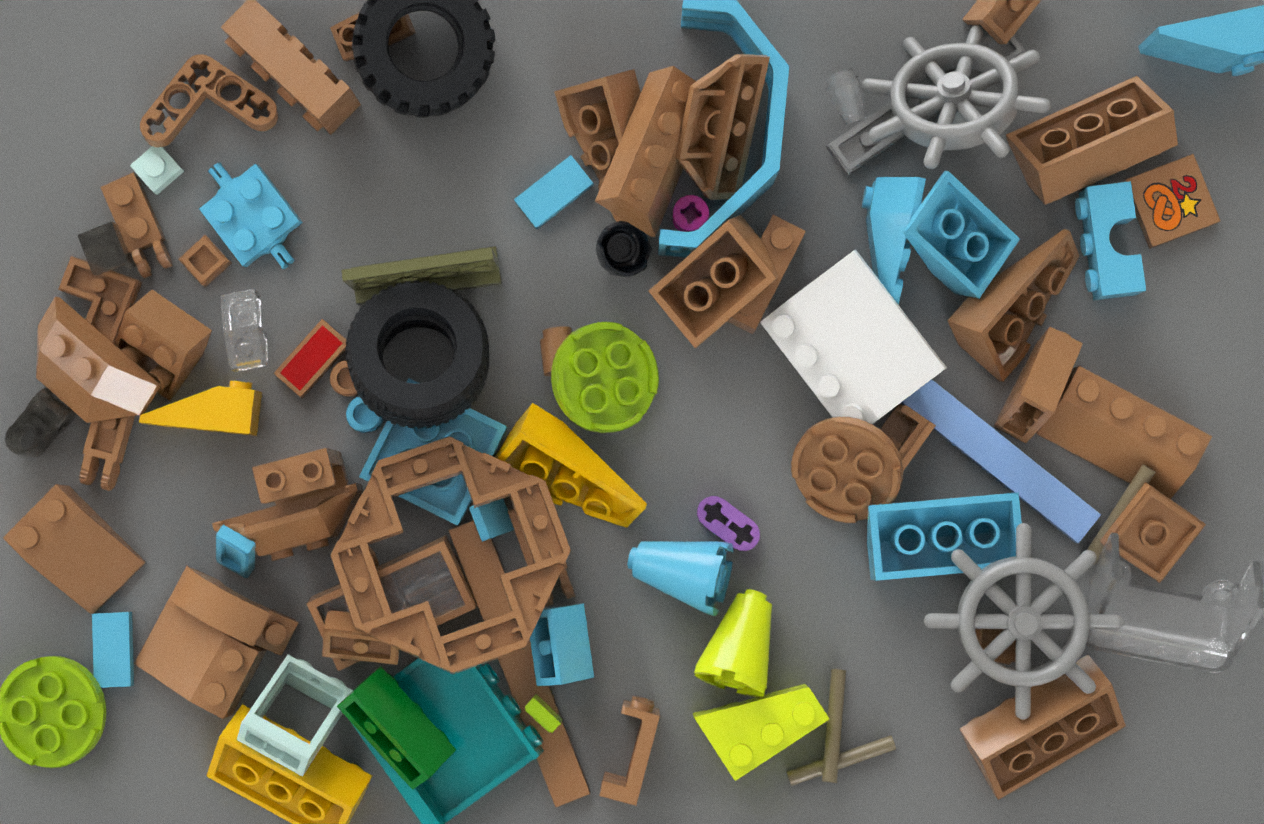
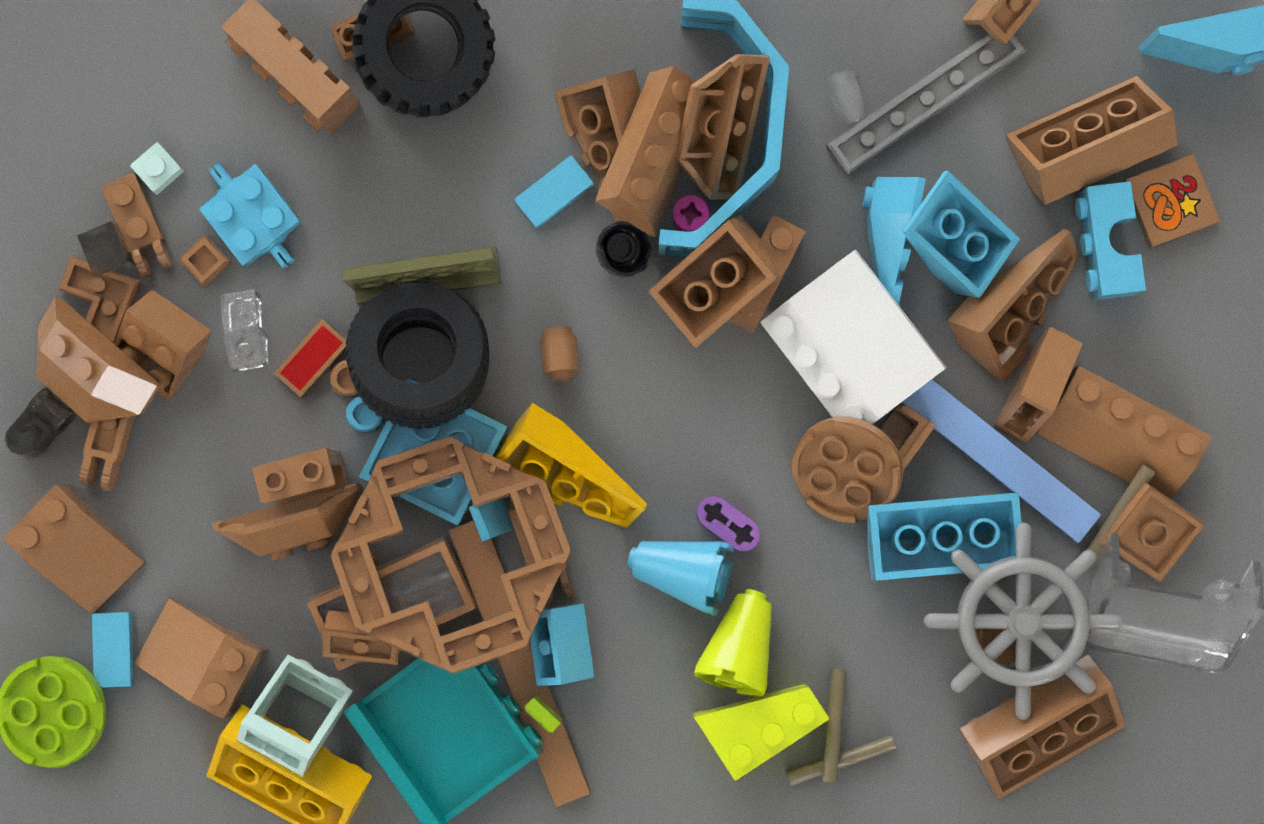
(209, 88): medium nougat beam -> none
(218, 410): yellow slope -> none
(232, 612): medium nougat arch -> none
(235, 551): medium azure tile -> none
(397, 728): green brick -> none
(604, 377): lime tile -> none
(628, 788): medium nougat panel -> none
(954, 95): light grey piece -> none

